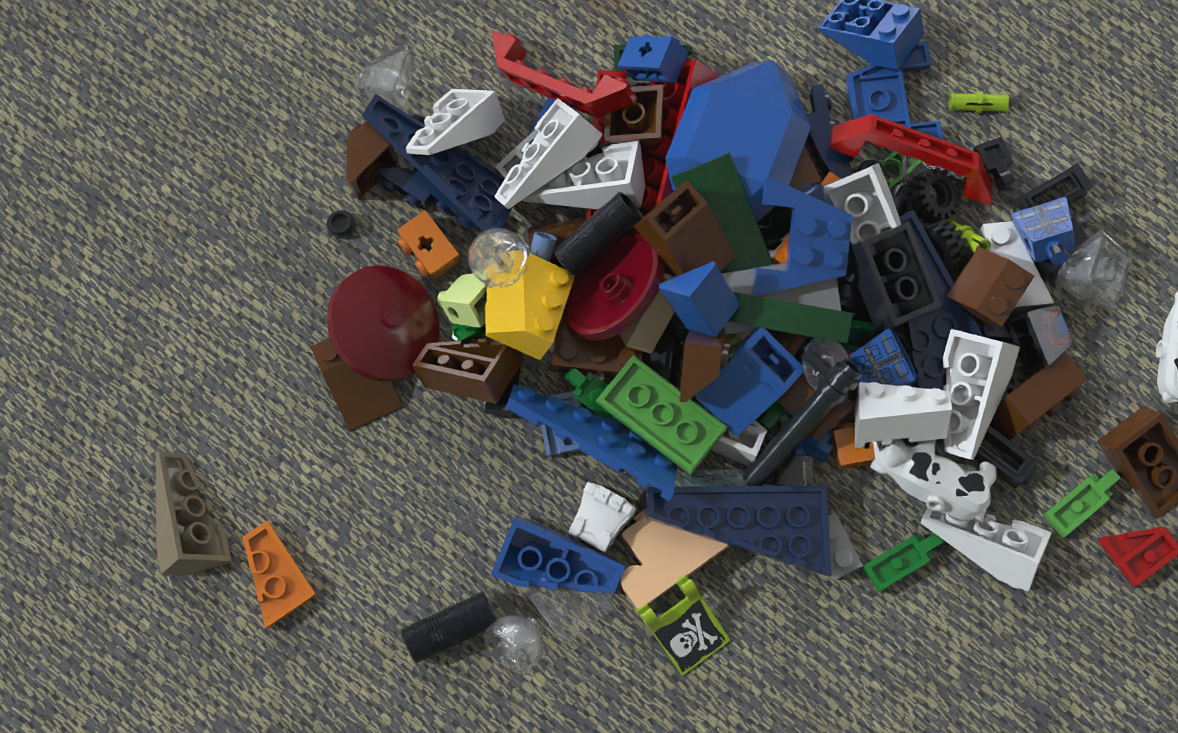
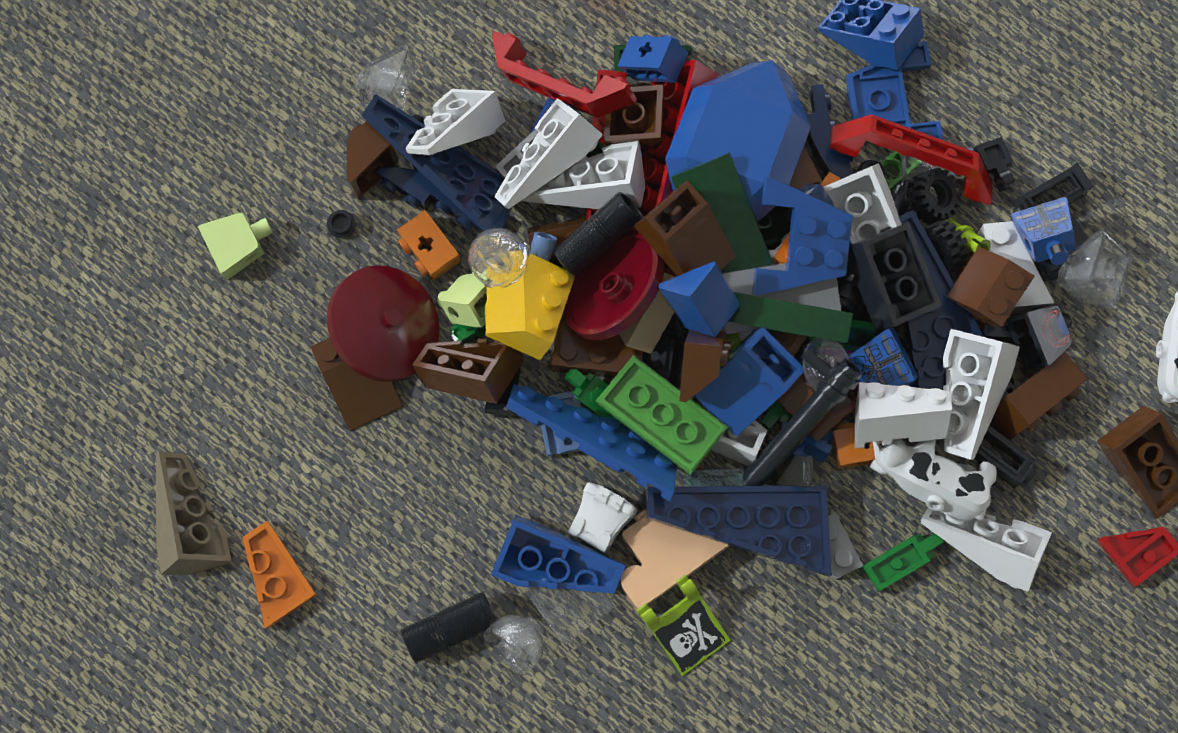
(234, 242): none -> yellowish green torso
(978, 102): lime pin -> none
(1081, 503): bright green hinge -> none

